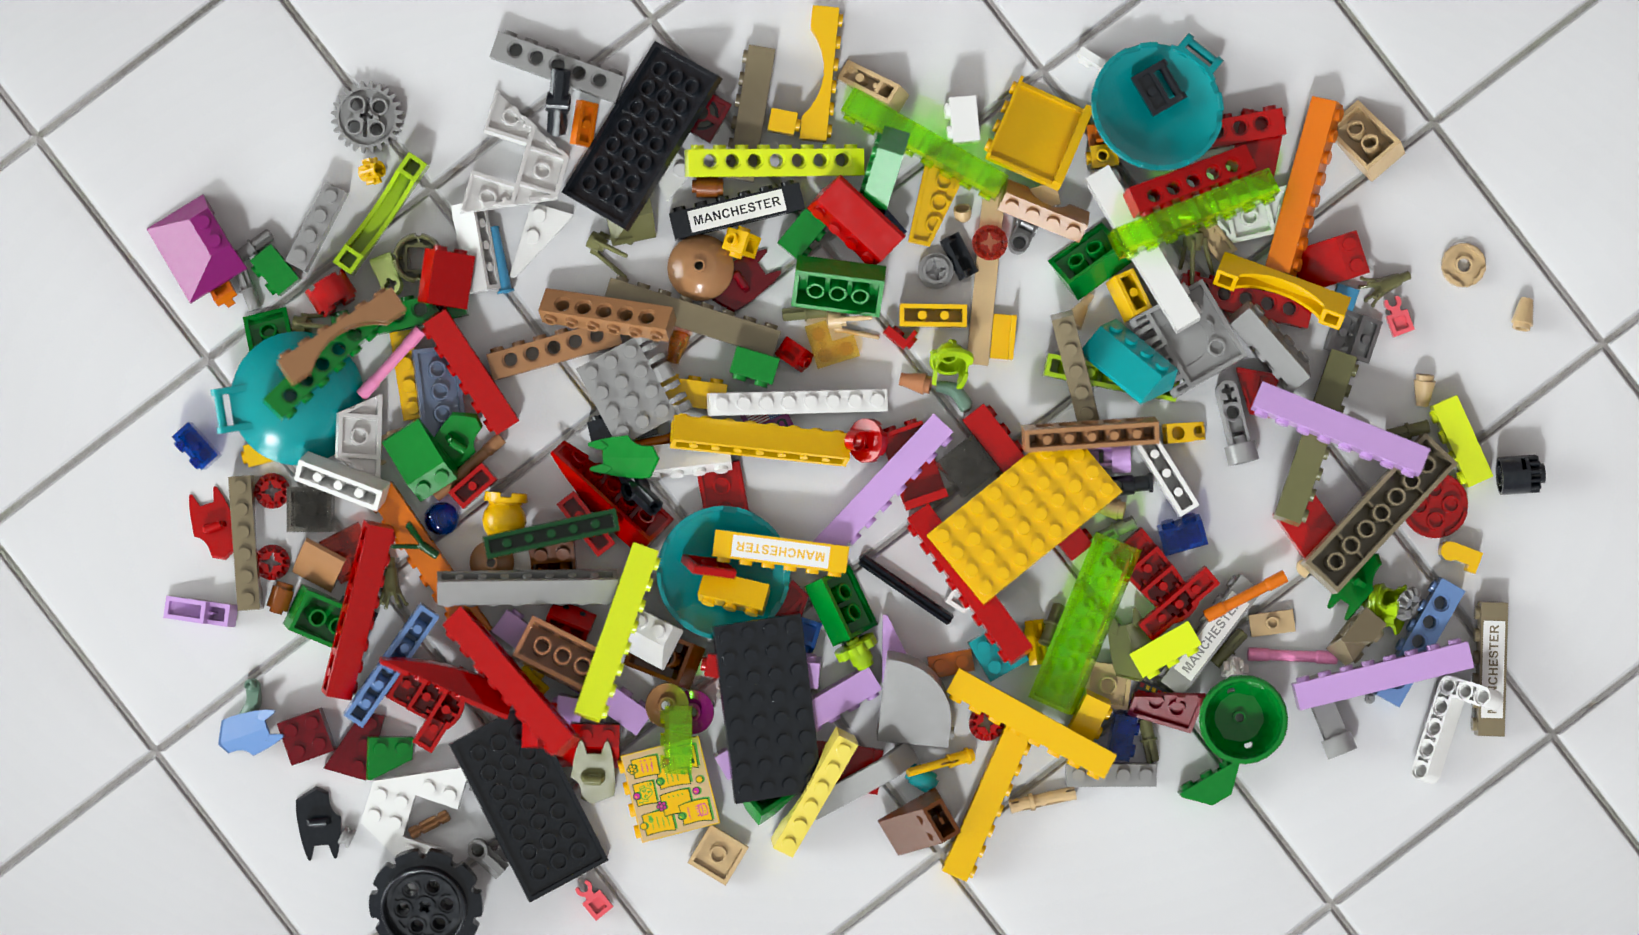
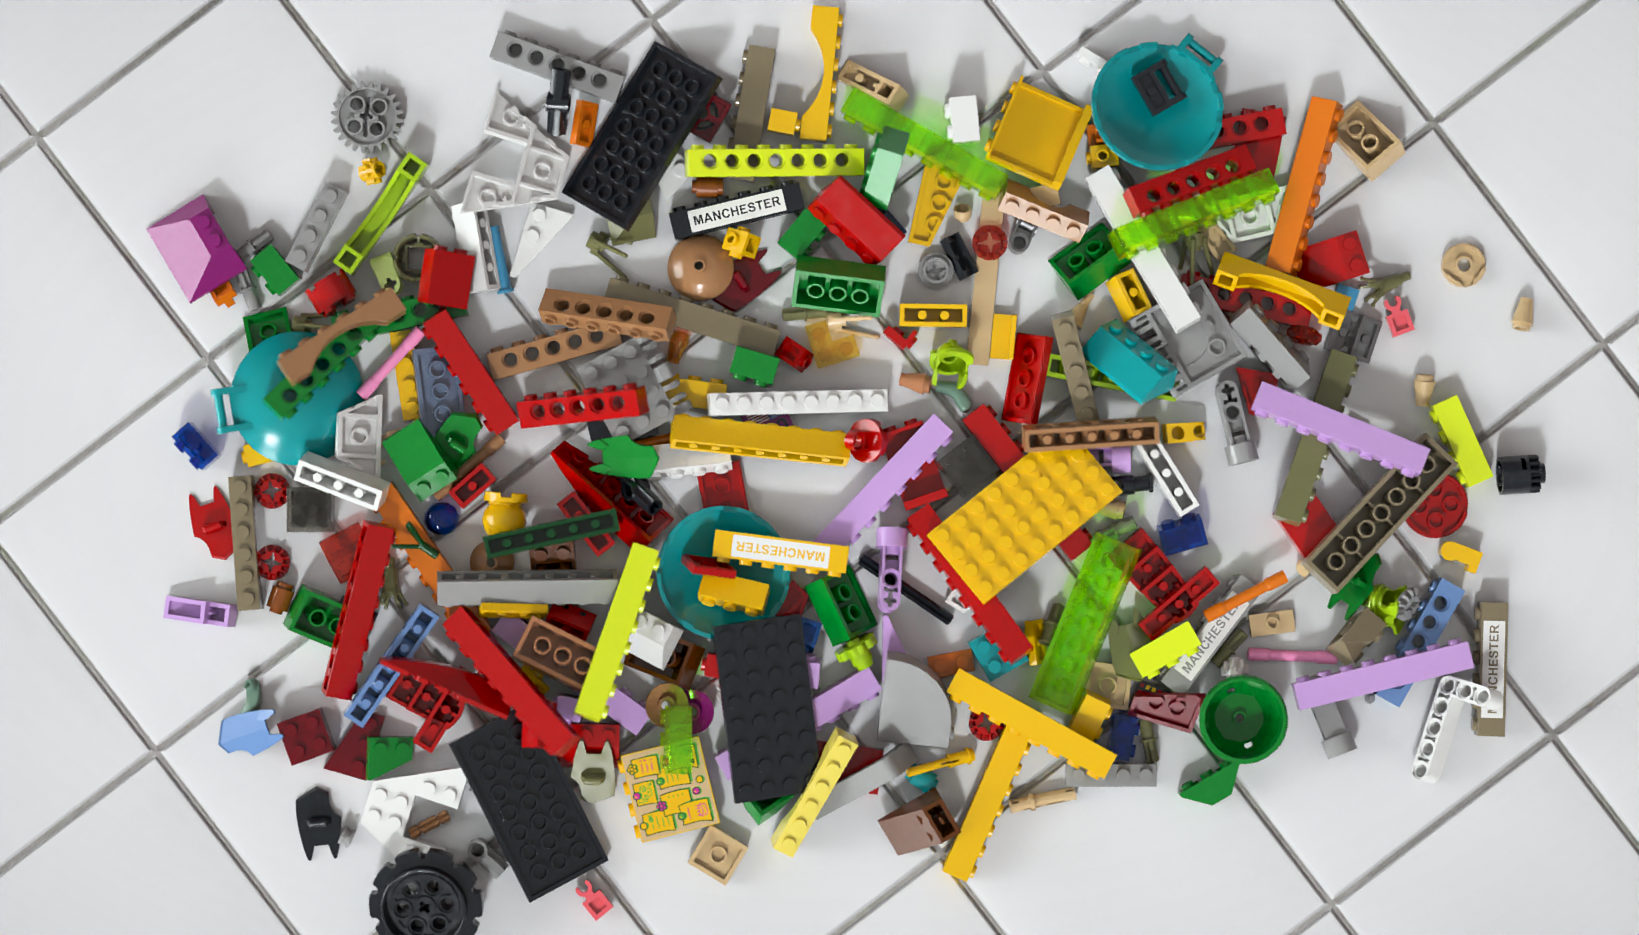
(319, 565): medium nougat slope -> none
(512, 610): none -> yellow tile
(532, 416): none -> red brick
(891, 544): none -> lavender beam
(1027, 378): none -> red tile
(1304, 335): none -> clear red gear
(1411, 430): olive axle -> none

